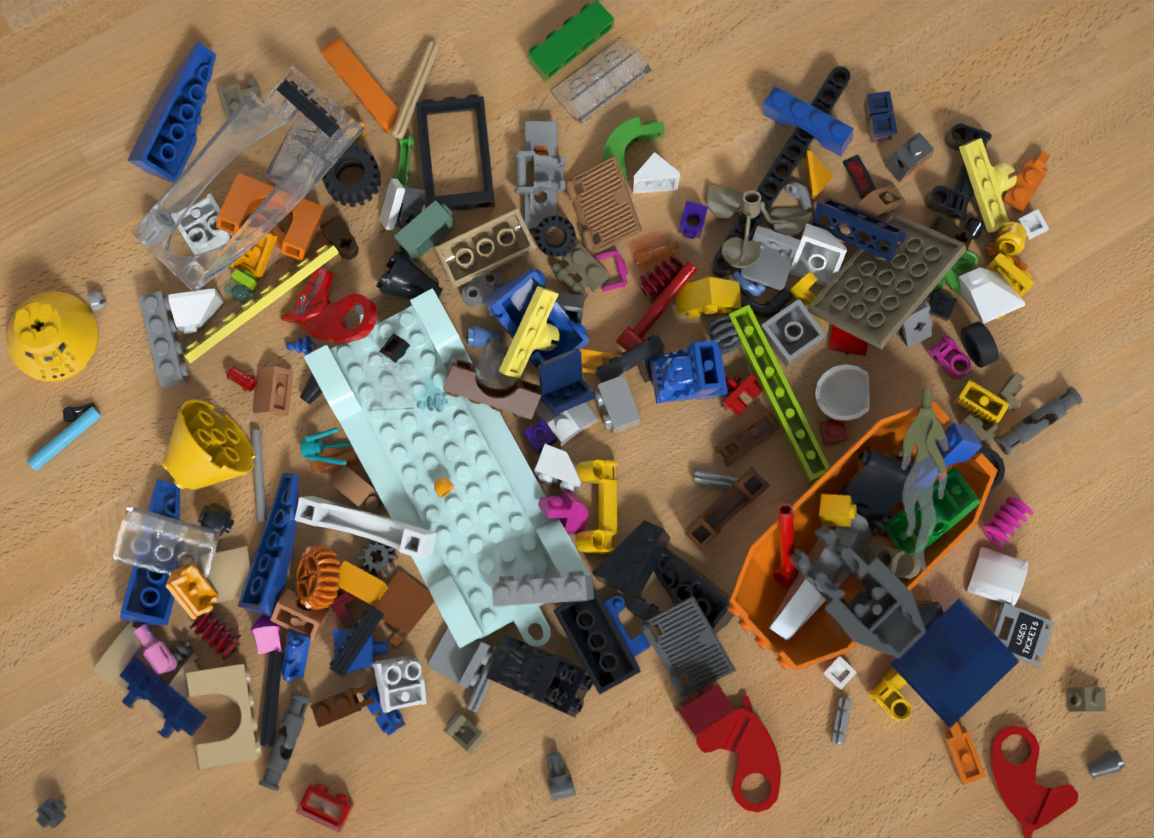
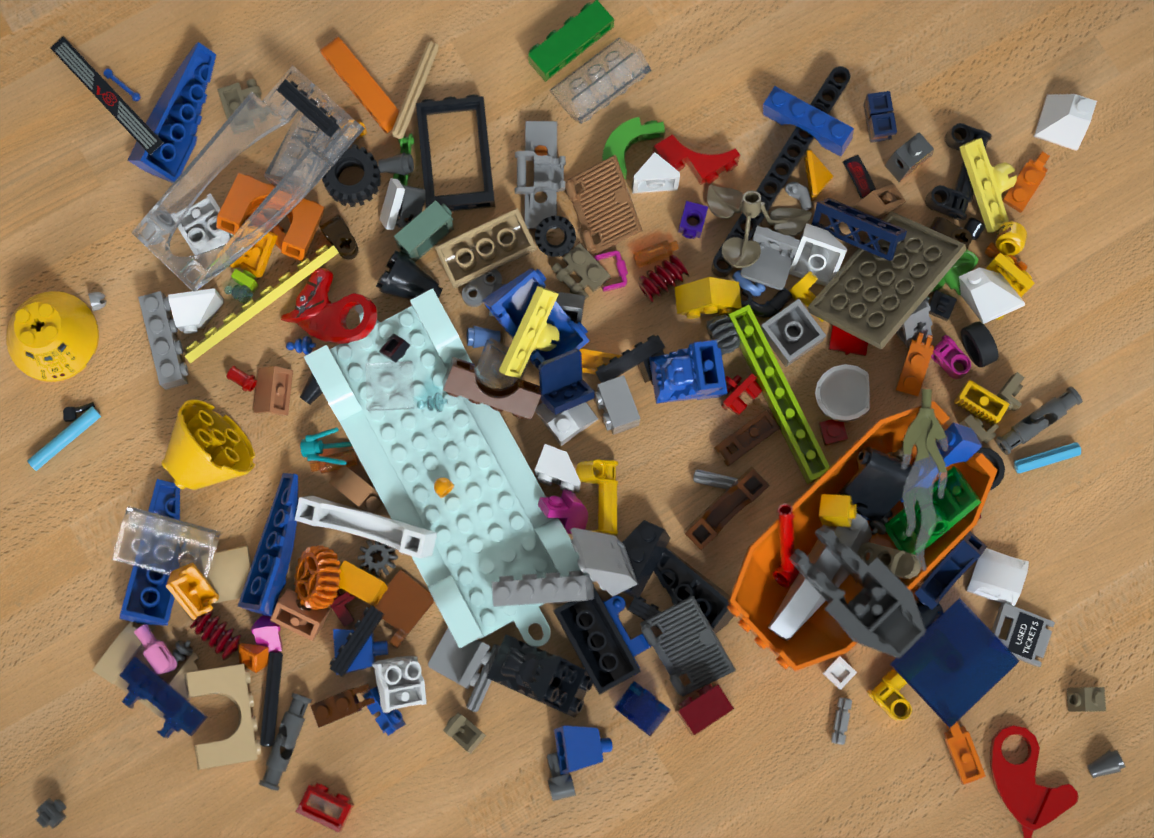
(106, 95): none -> black sticker
(109, 74): none -> blue hinge
(216, 518): black head -> none
(253, 656): none -> orange slope
(259, 477): light grey bar -> none
(295, 656): blue hinge -> none
(397, 164): none -> dark grey cone
(539, 435): dark purple brick -> none
(580, 747): none -> blue torso
(604, 560): none -> light grey slope
(630, 336): red piece -> none
(642, 708): none -> clear blue brick
(703, 166): none -> red arch
(748, 737): red animal -> none
(915, 365): none -> orange hinge
(949, 570): none -> dark blue arch
(1005, 519): dark pink piece -> none
(1034, 224): white plate -> none
(1047, 457): none -> medium azure axle
(1065, 119): none -> white slope

